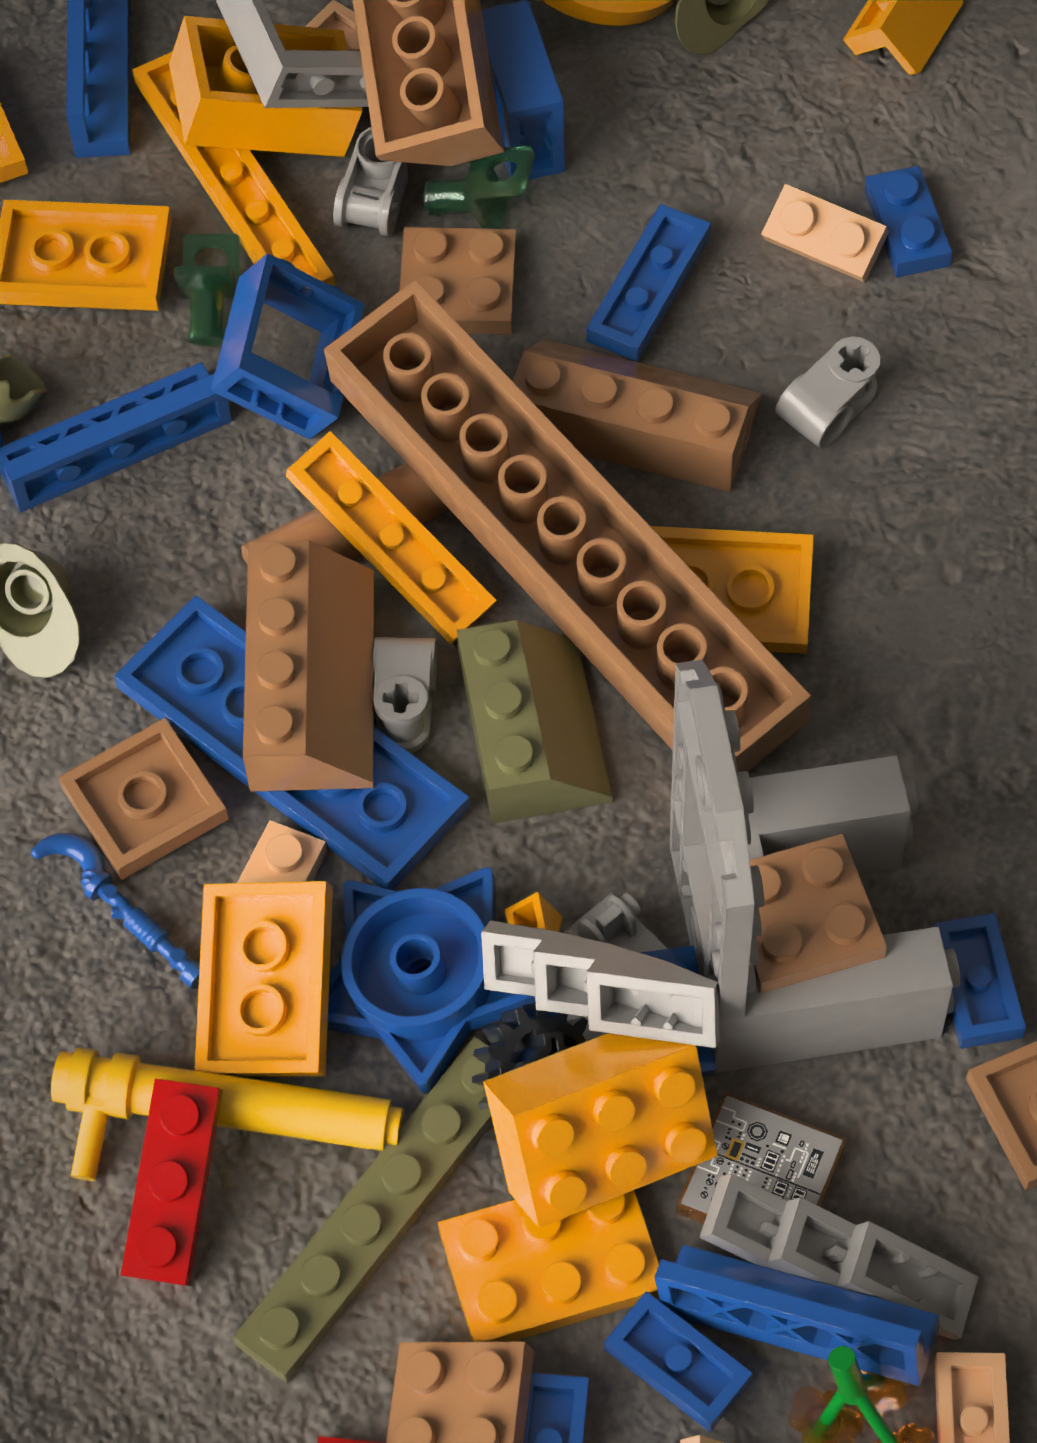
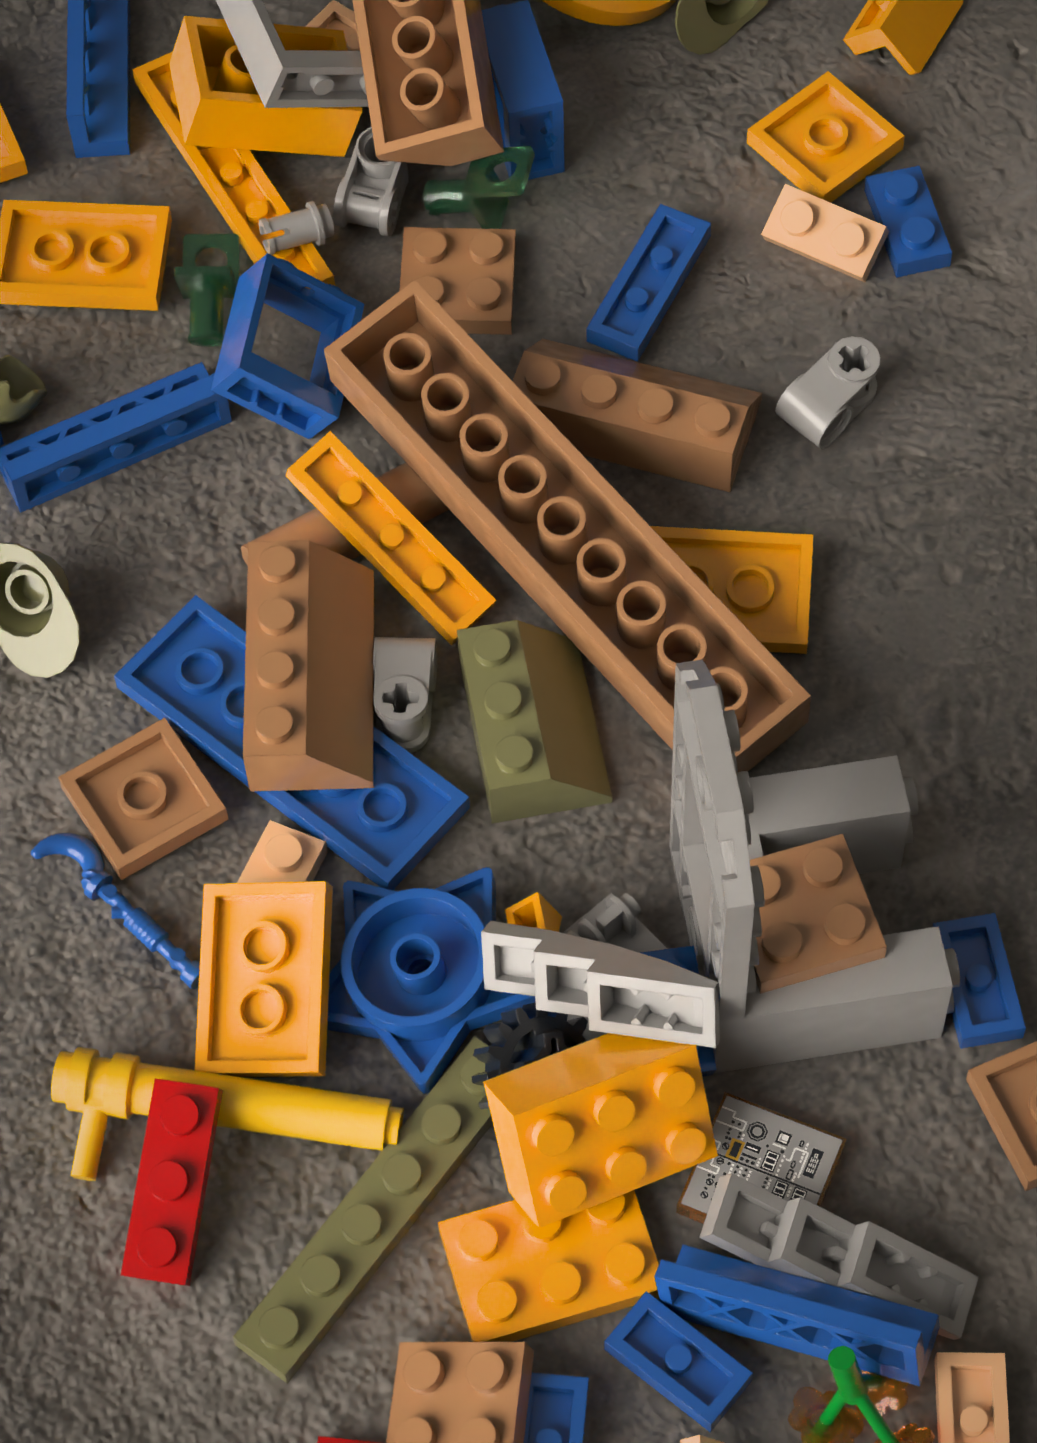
(299, 228): none -> light grey pin
(825, 138): none -> light orange plate

